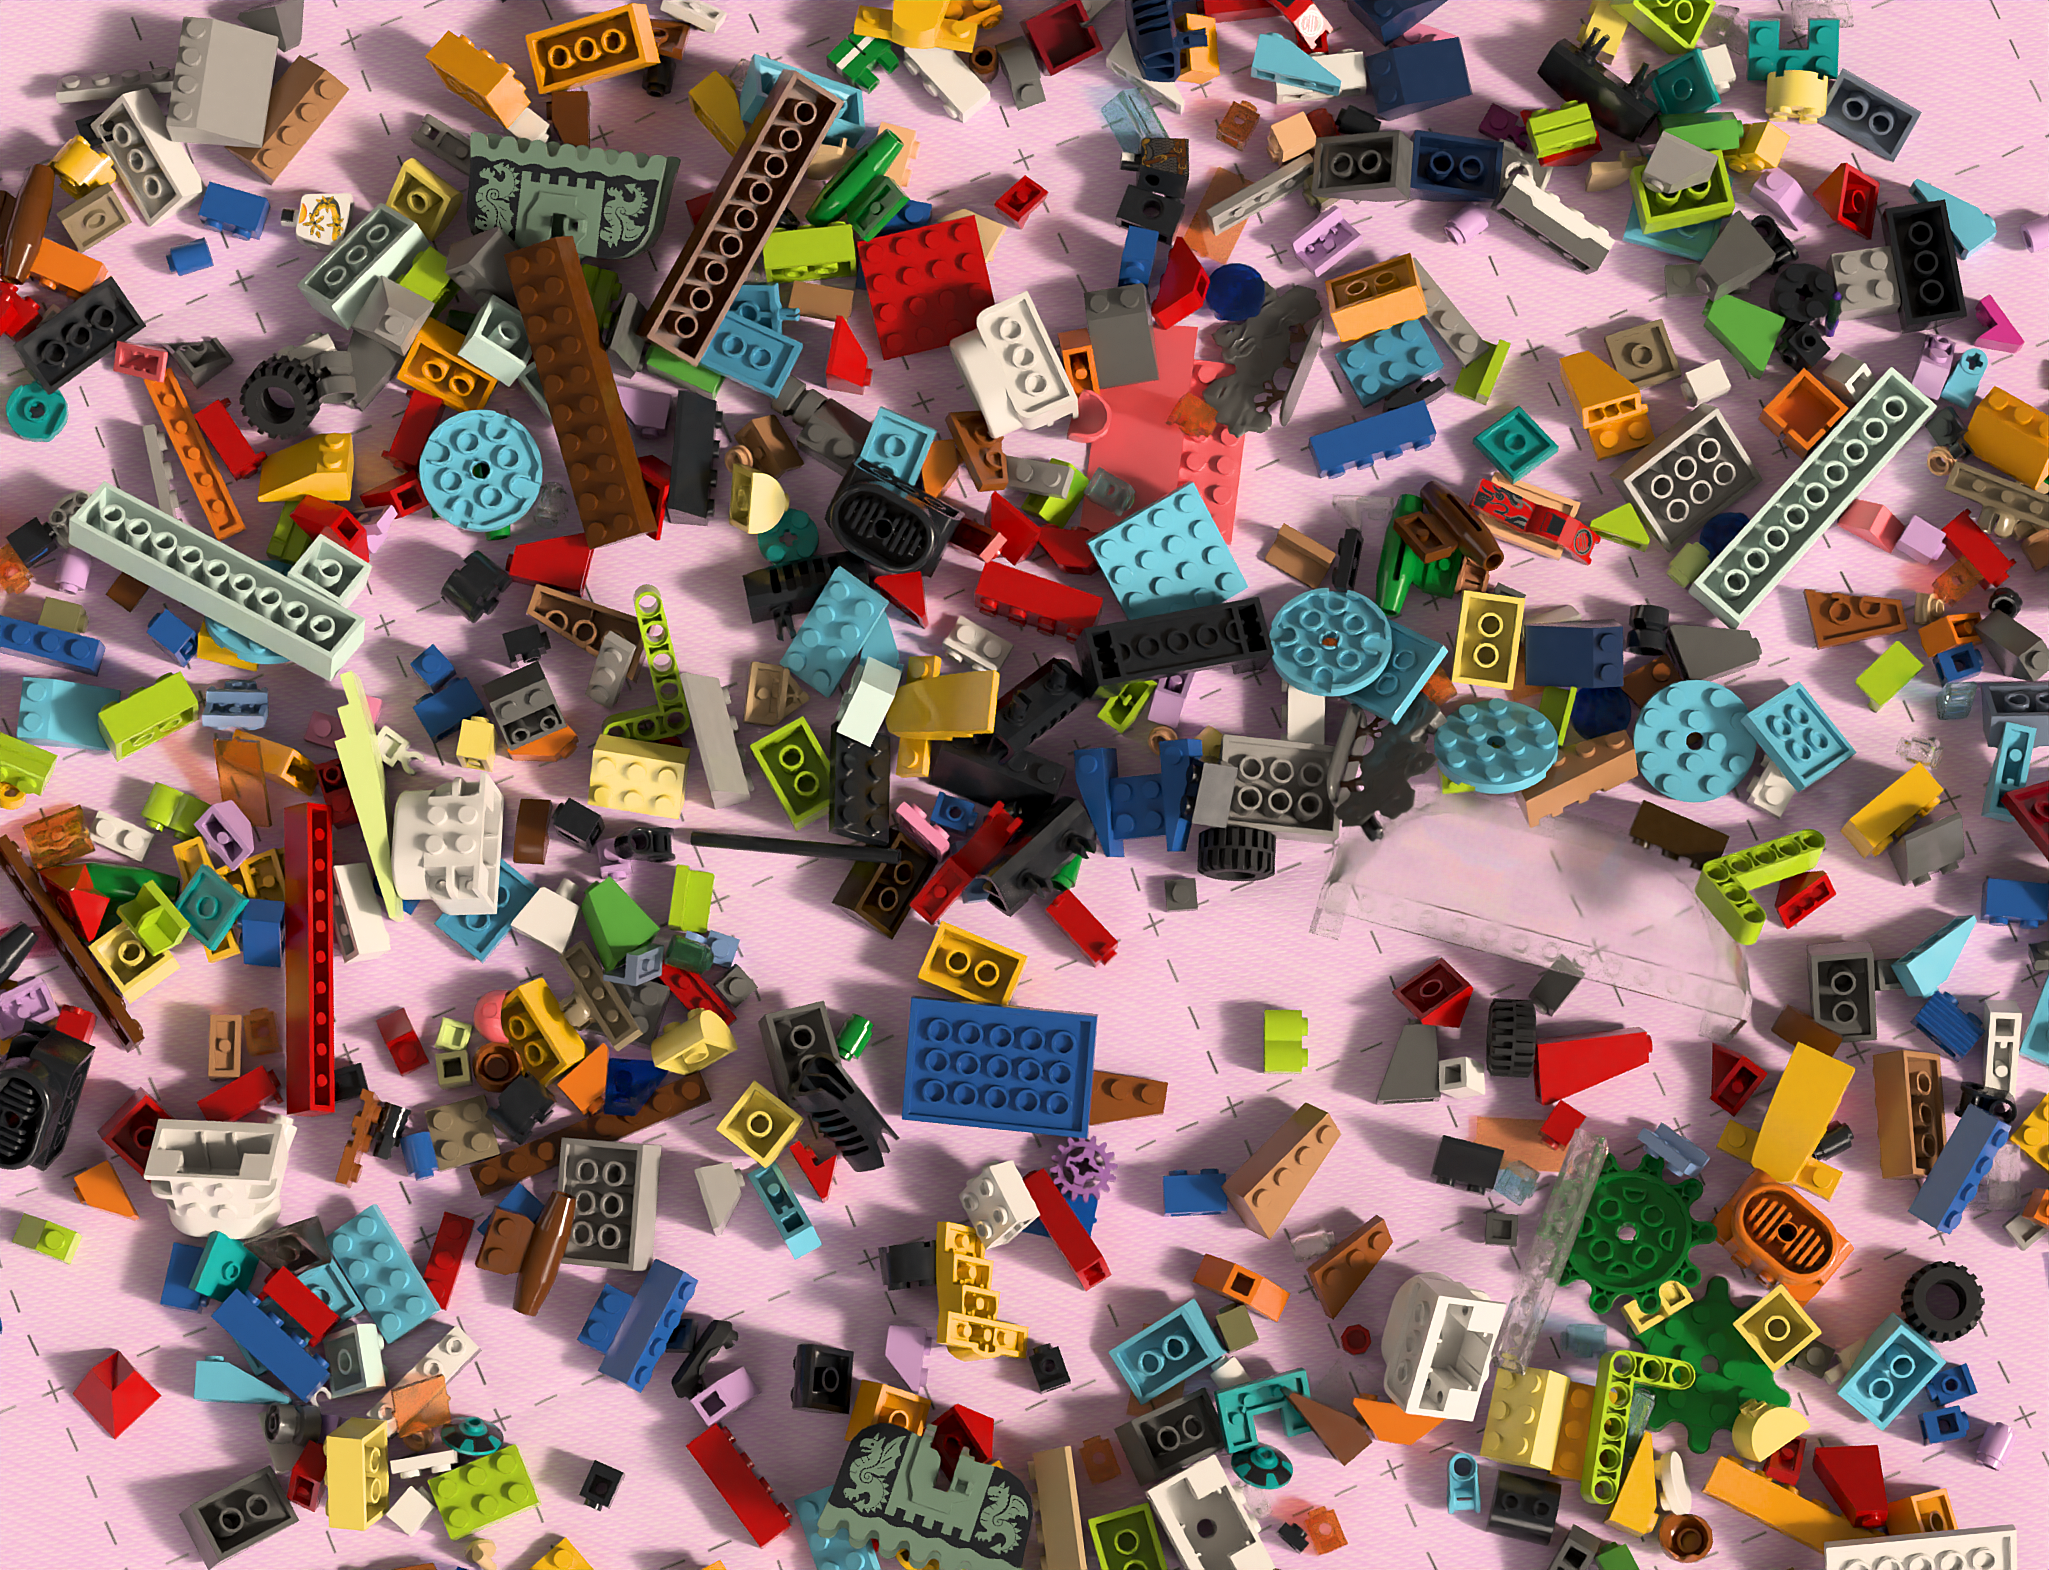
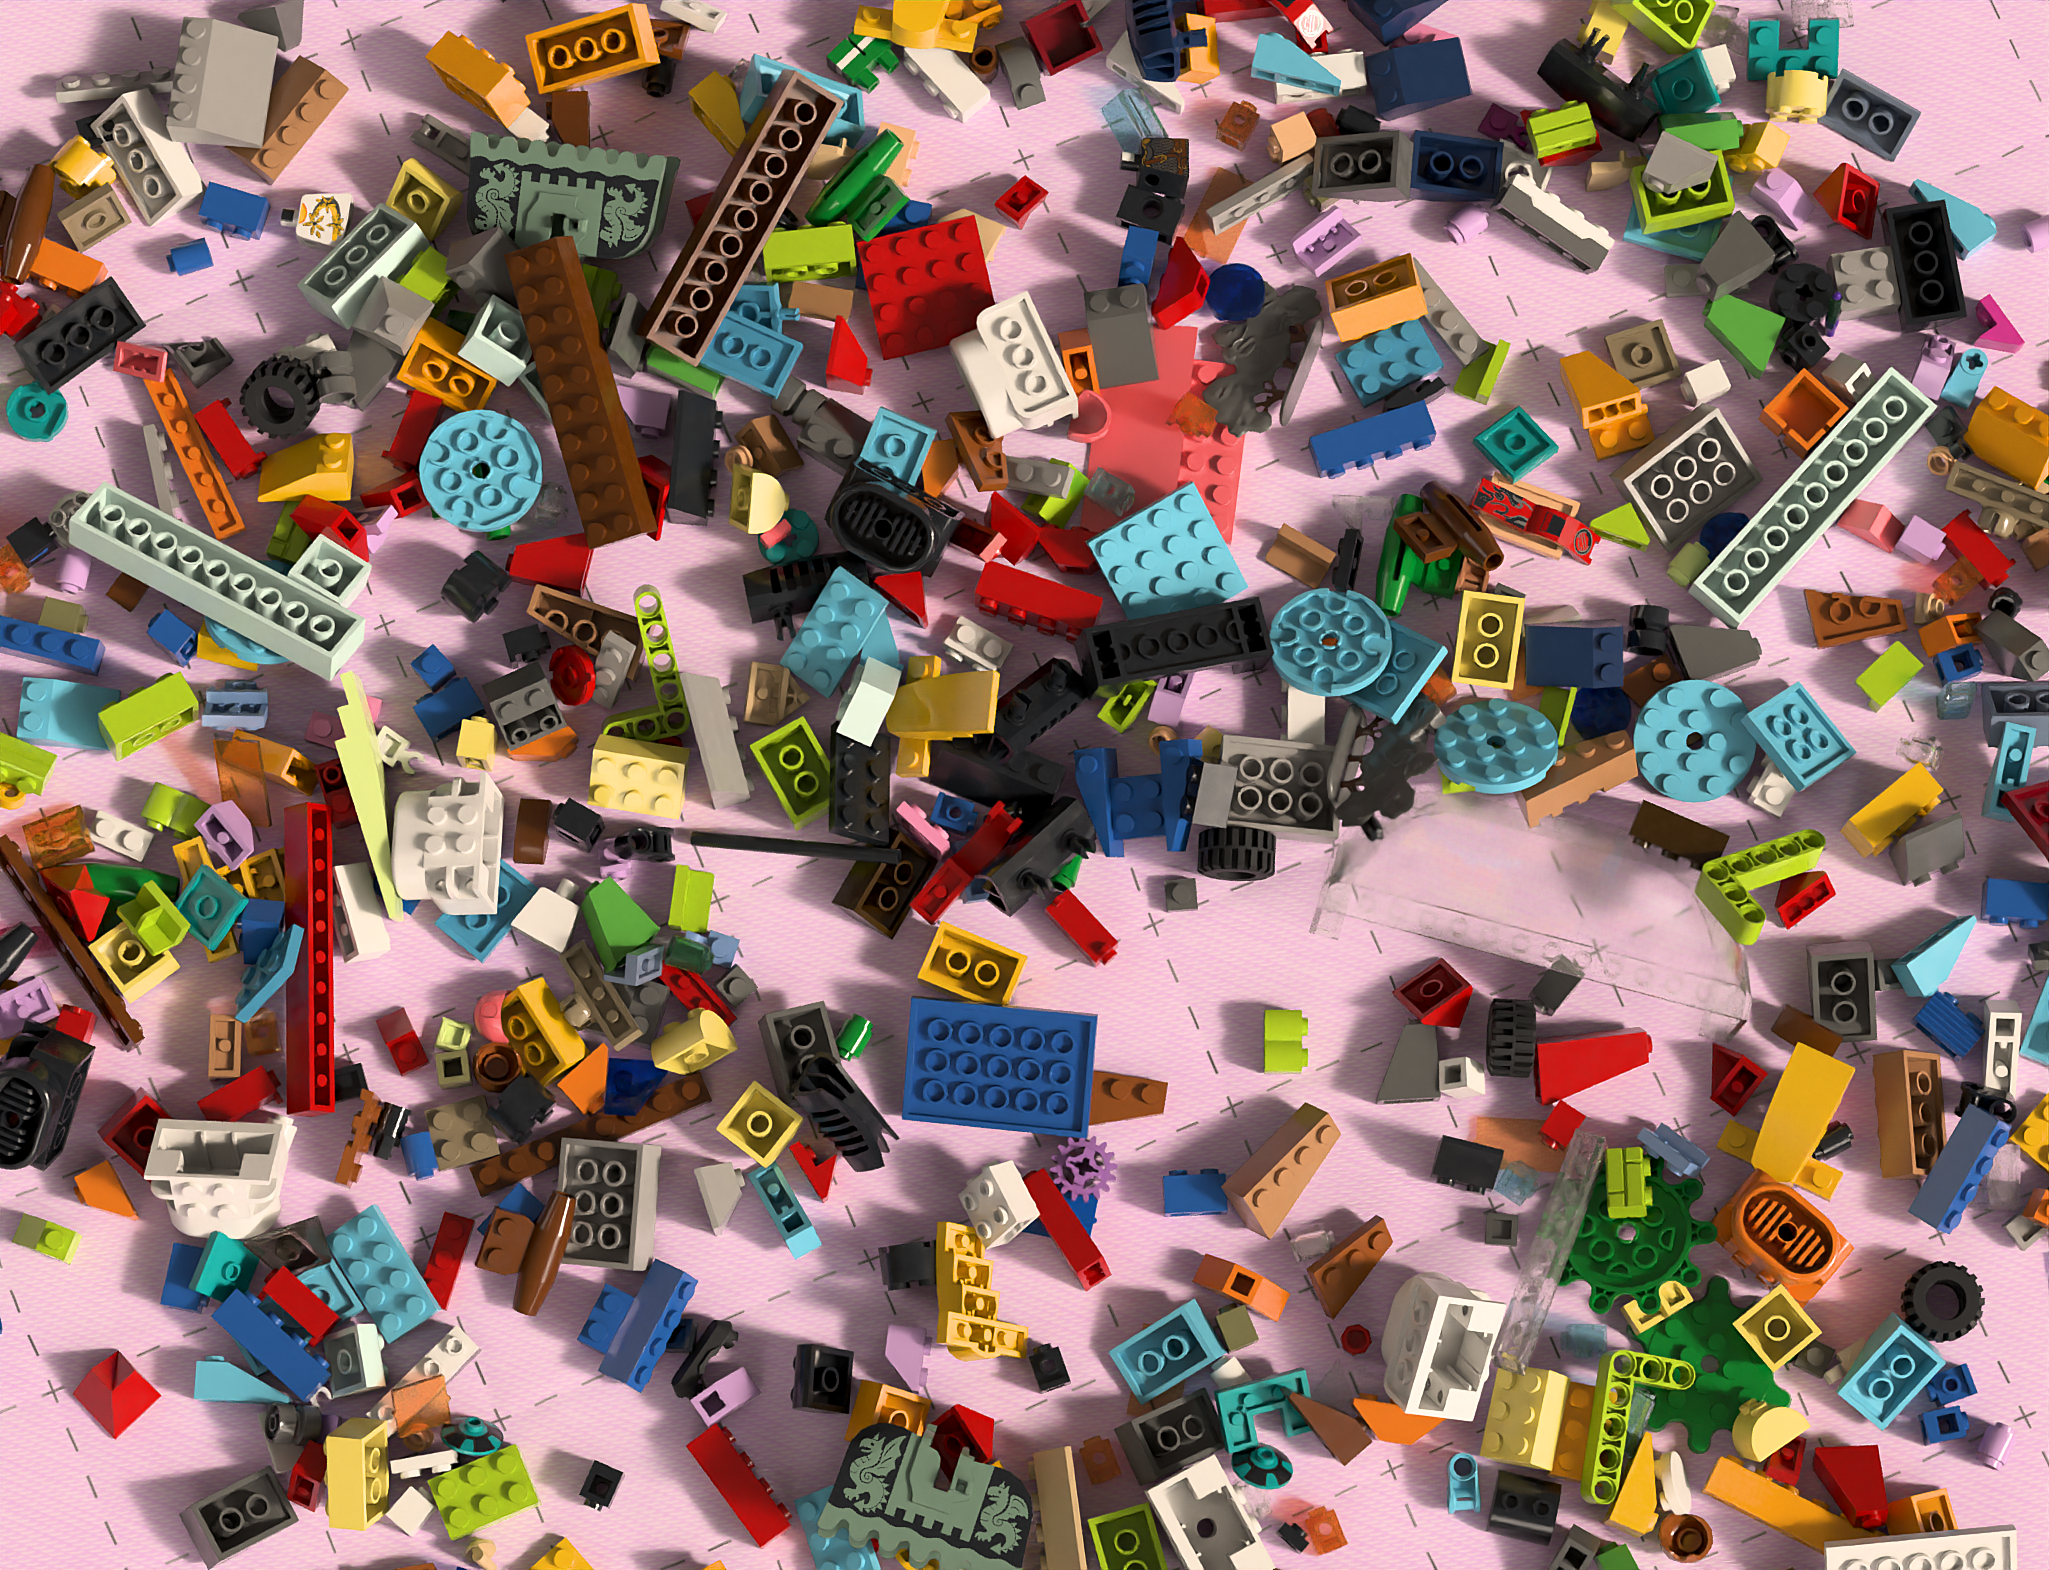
(269, 973): none -> dark azure plate
(572, 675): none -> red tile
(776, 534): none -> coral tile
(1626, 1182): none -> lime brick

